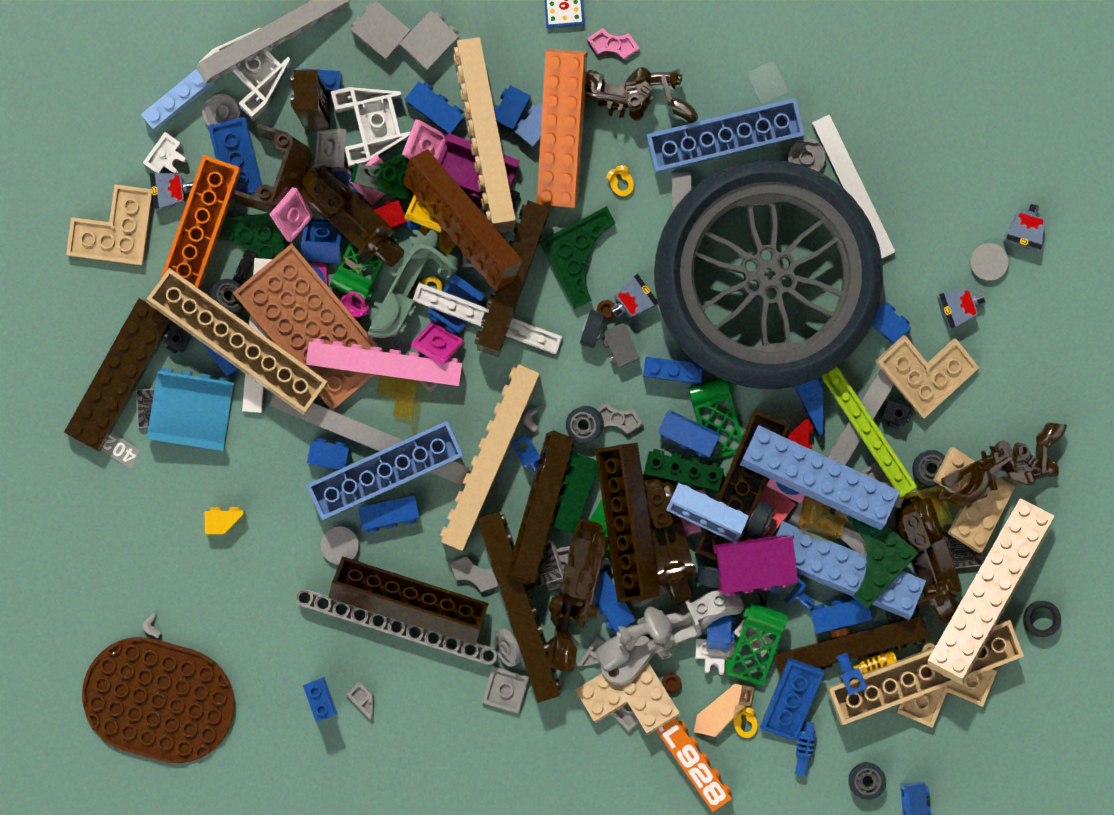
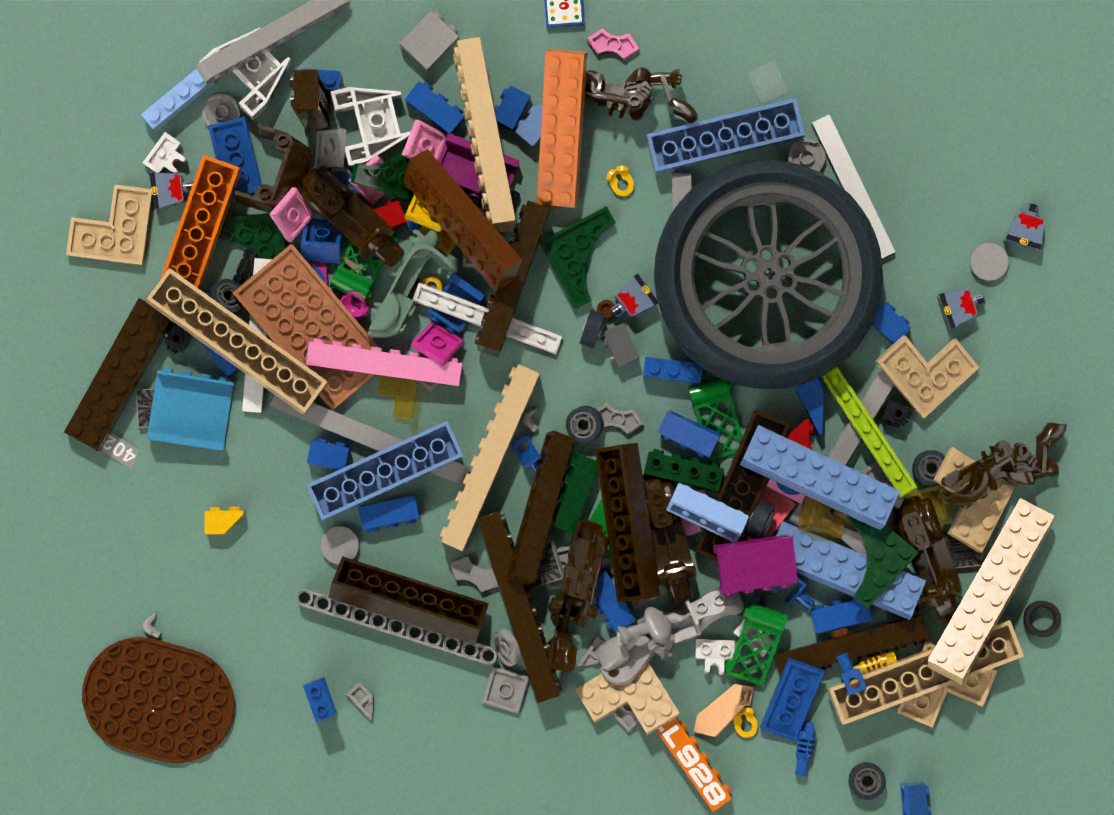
(380, 30): light grey brick -> none
(671, 682): reddish brown tile -> none
(708, 576): black wheel -> none
(719, 633): blue brick -> none

